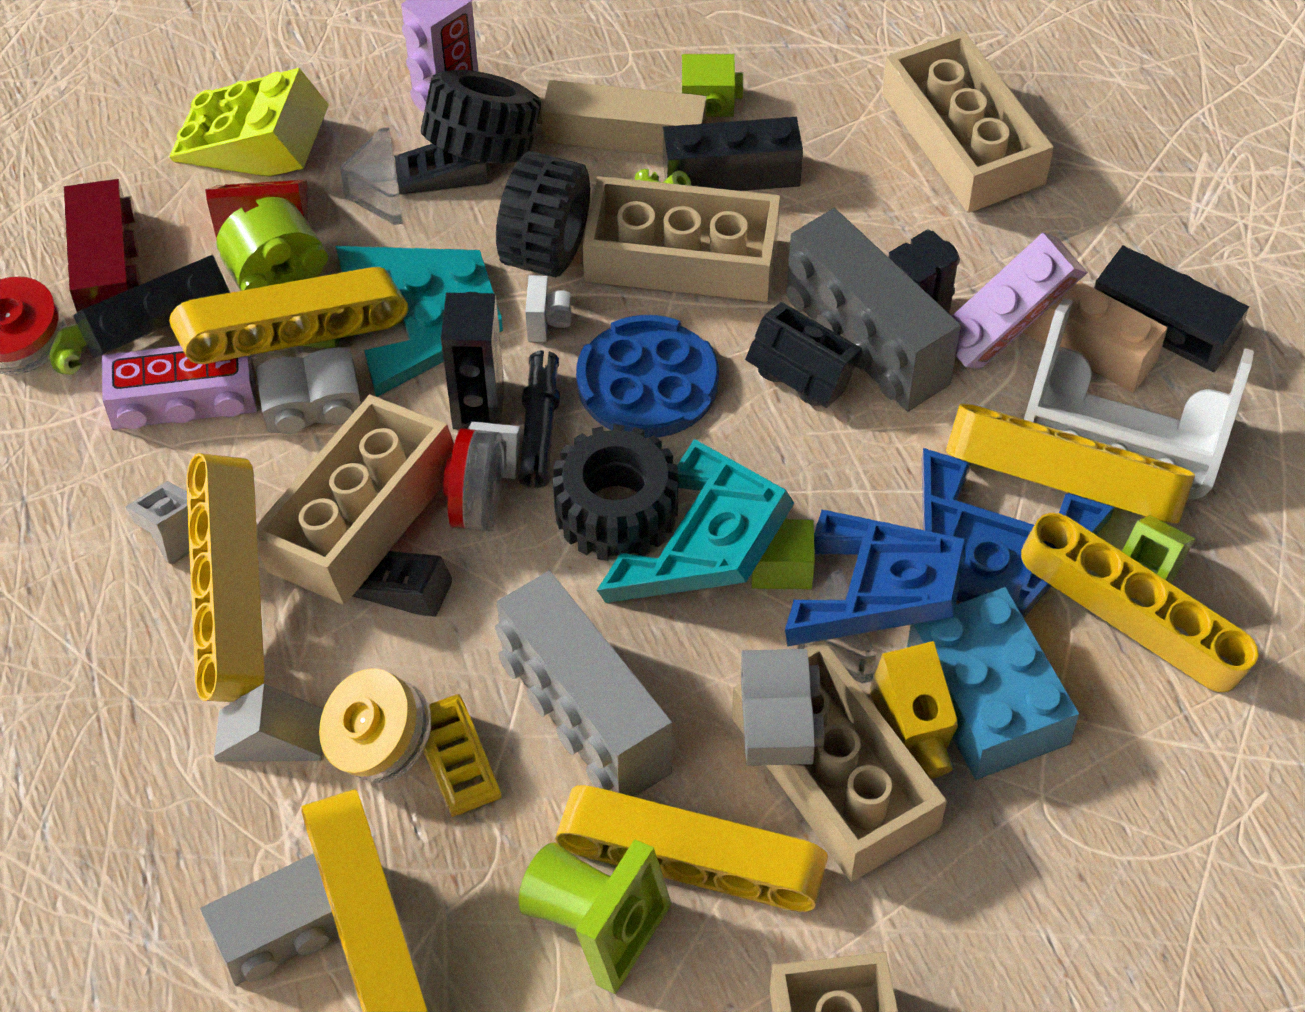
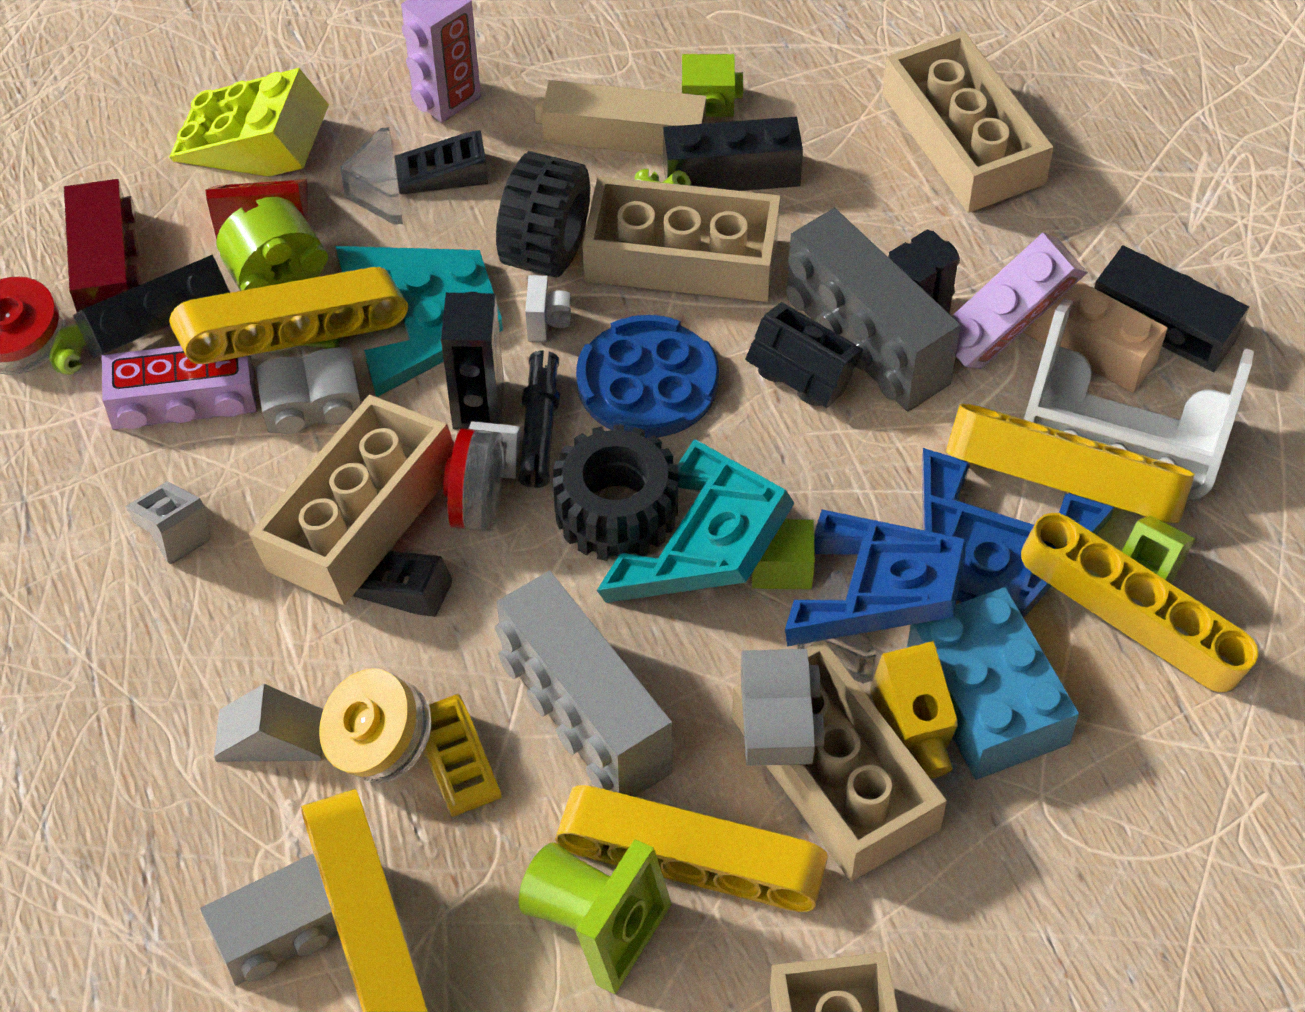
(224, 577): yellow beam -> none
(480, 116): black tyre -> none

